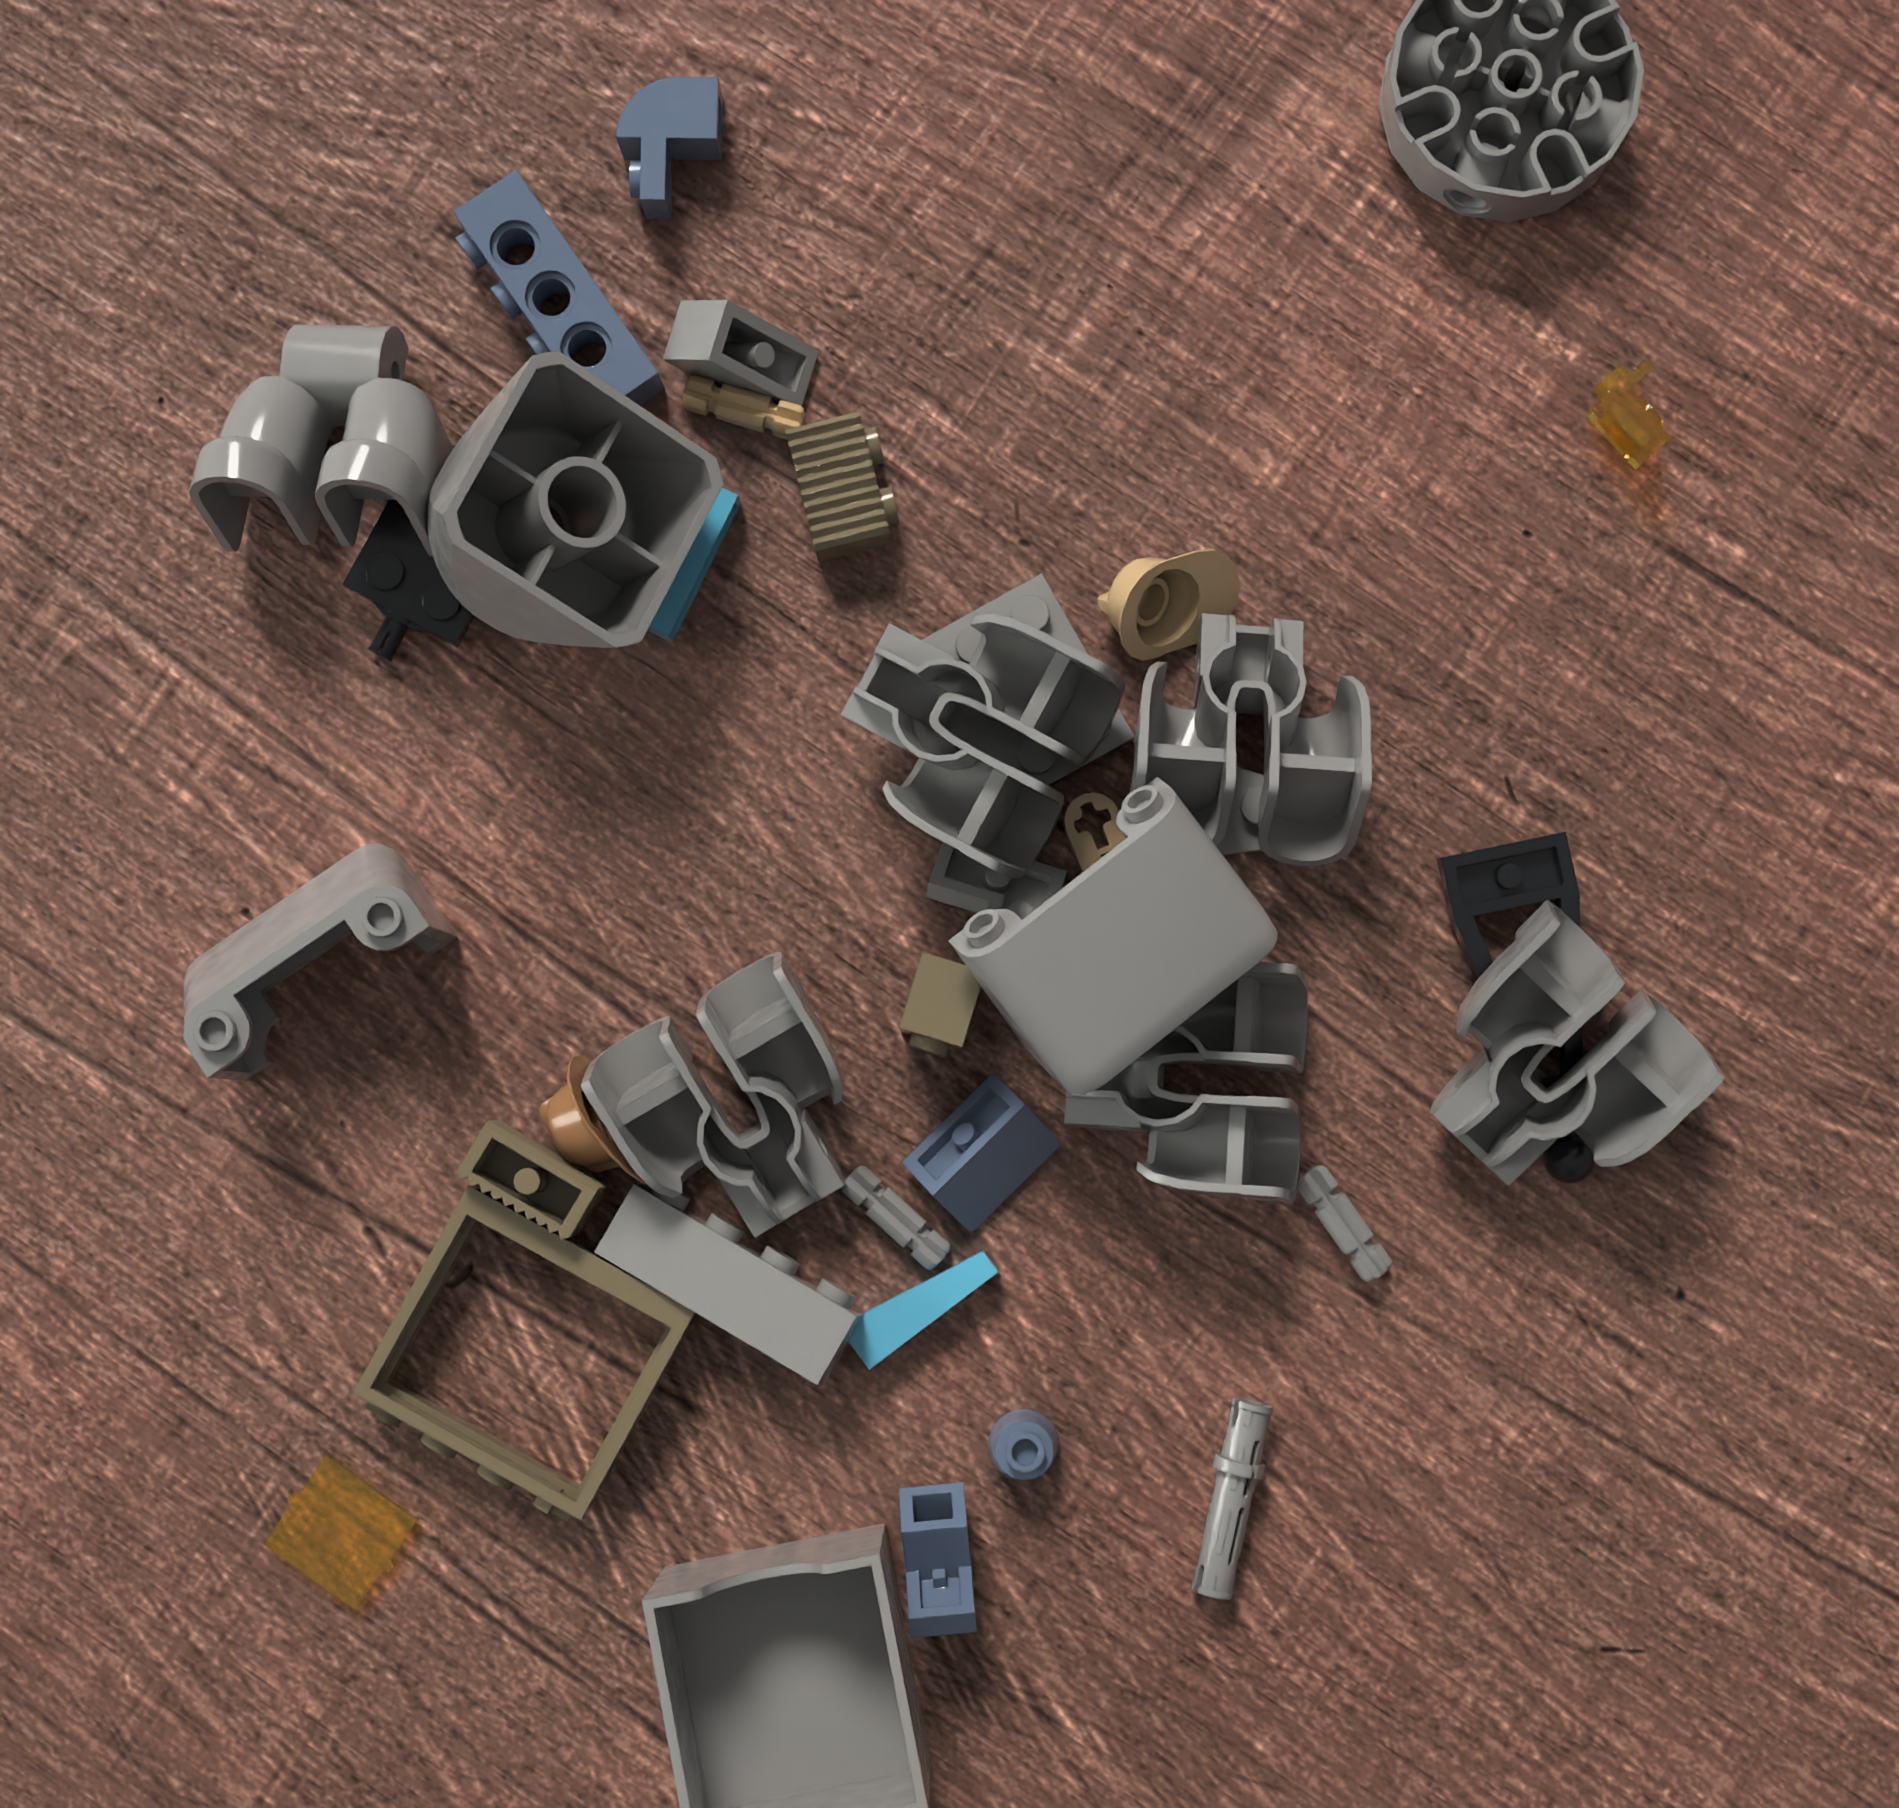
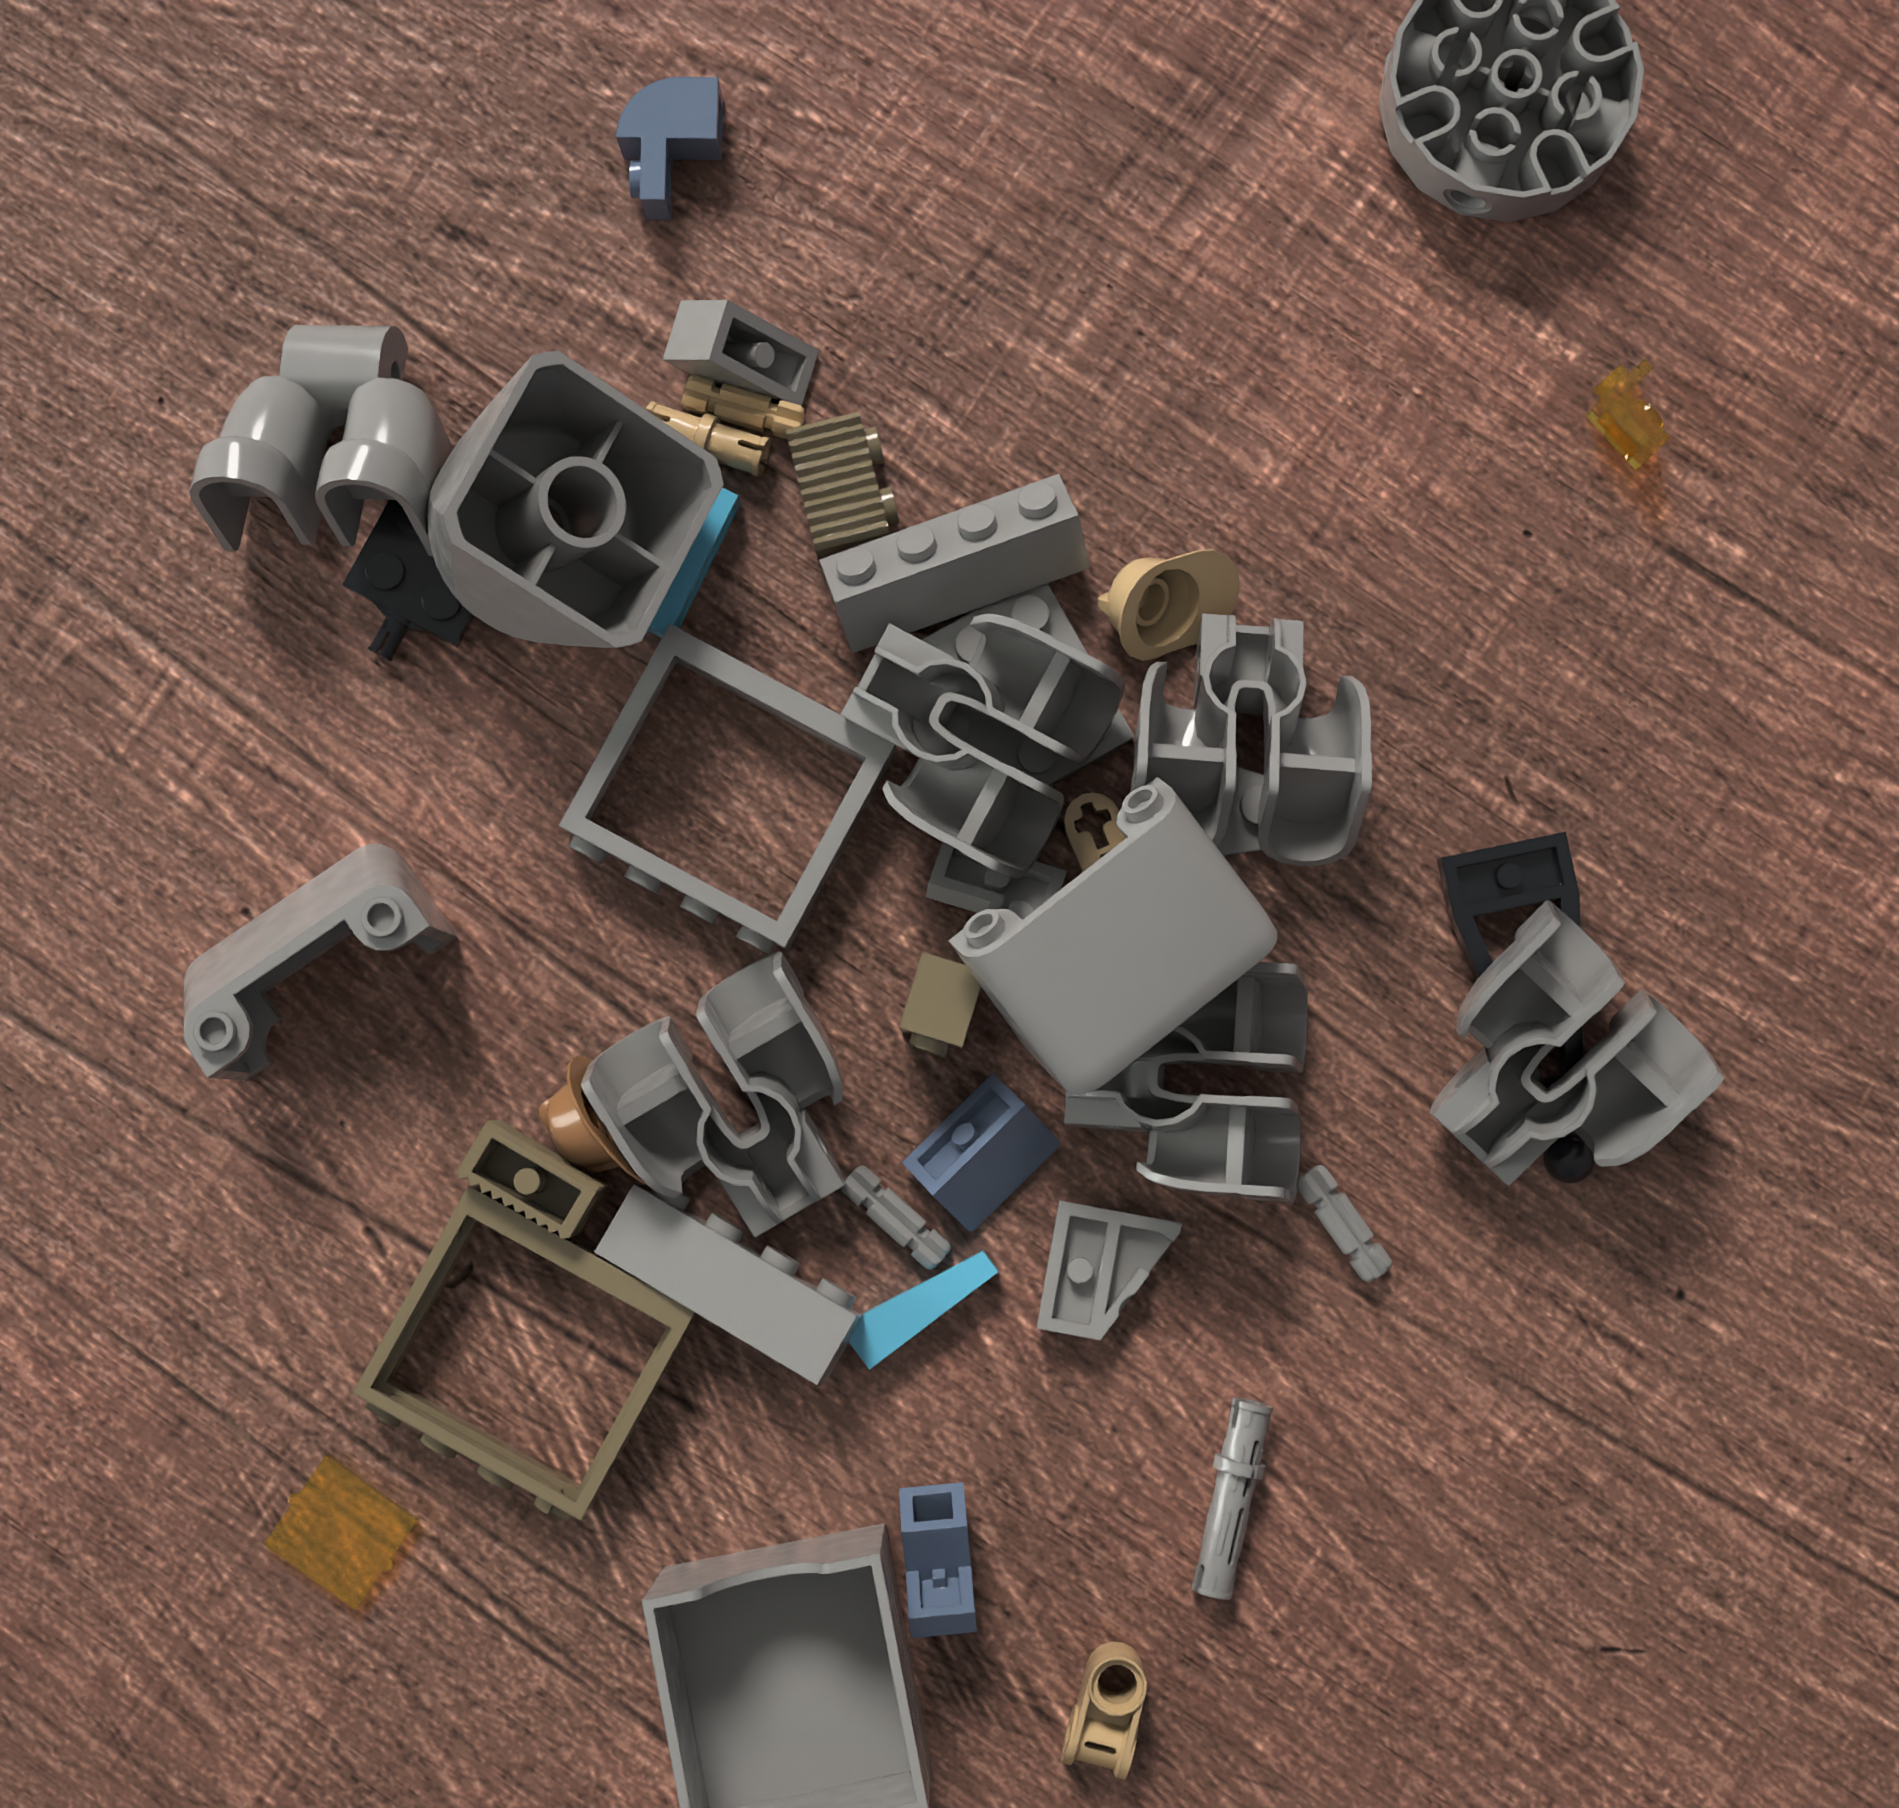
(512, 216): sand blue brick -> none
(727, 444): none -> tan pin
(777, 700): none -> light grey window
(956, 562): none -> light grey brick
(1023, 1444): sand blue hat -> none
(1097, 1266): none -> light grey wing
(1103, 1721): none -> tan piece

